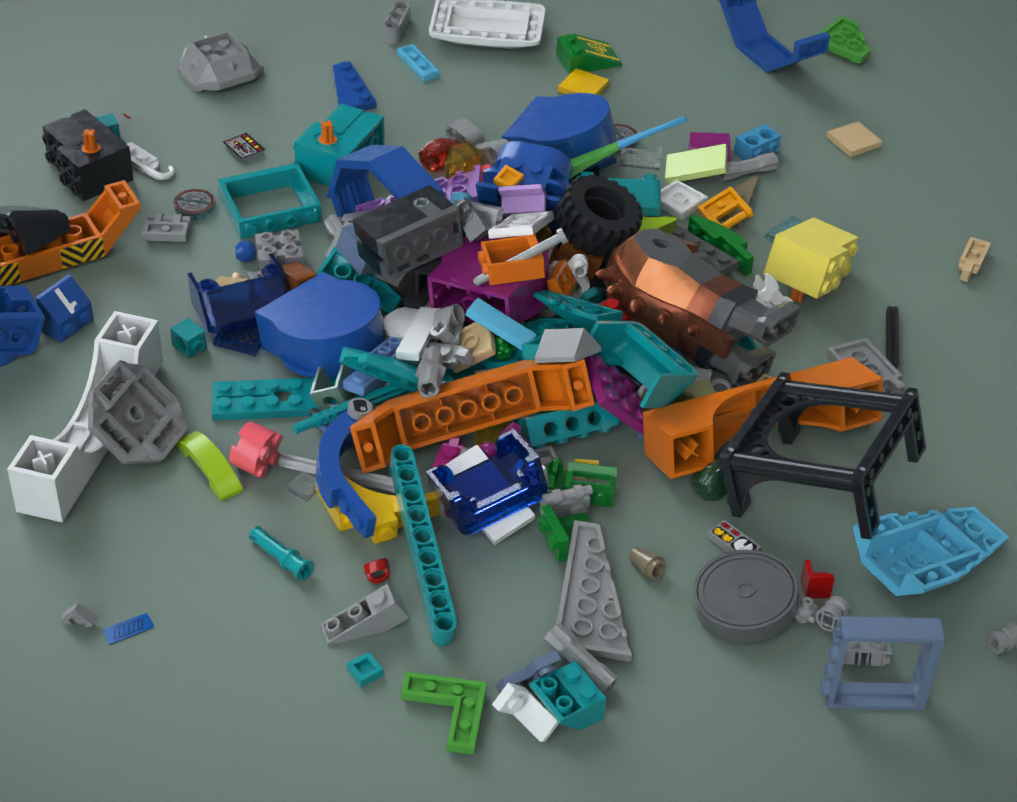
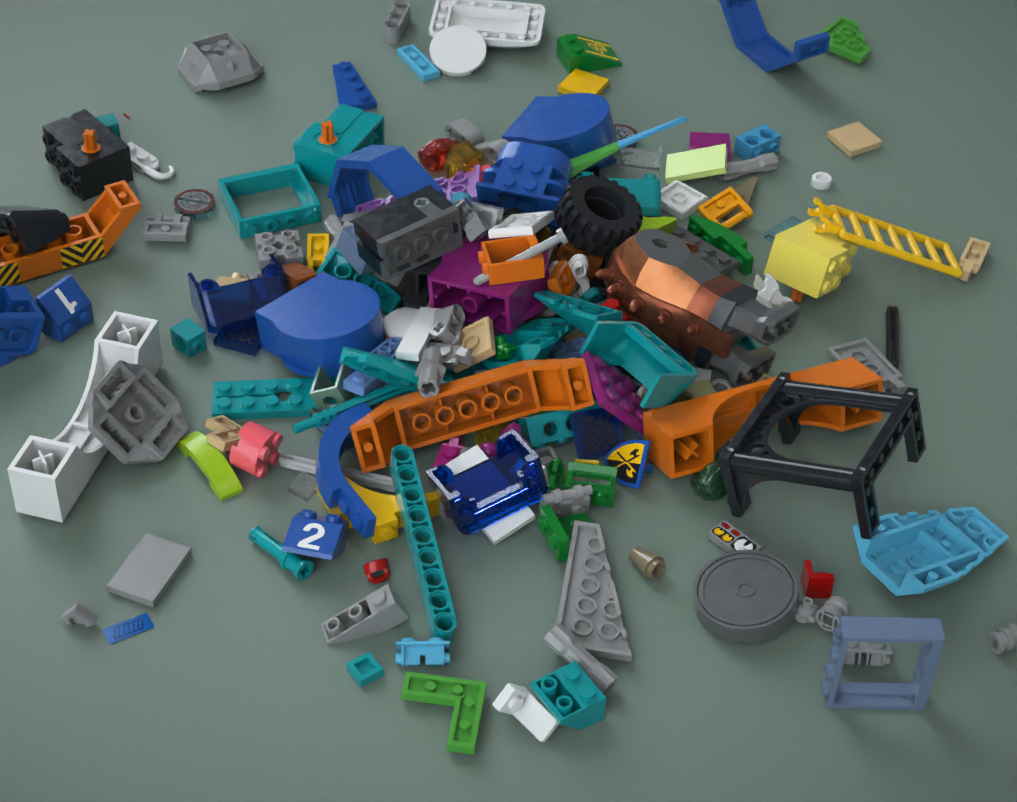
(149, 570): none -> light grey tile
(224, 432): none -> tan tile
(245, 147): piece -> none
(245, 251): blue tile -> none
(316, 249): none -> yellow hinge
(316, 535): none -> blue slope
(359, 408): light grey tile -> none
(431, 649): none -> medium azure hinge
(458, 50): none -> white tile
(499, 323): medium azure tile -> none
(508, 177): light orange tile -> none
(522, 199): lavender panel -> none
(534, 670): sand blue plate -> none
(565, 345): light grey slope -> none
(595, 433): none -> clear blue tile
(631, 462): none -> shield
(821, 181): none -> white tile
(855, 218): none -> yellow bar

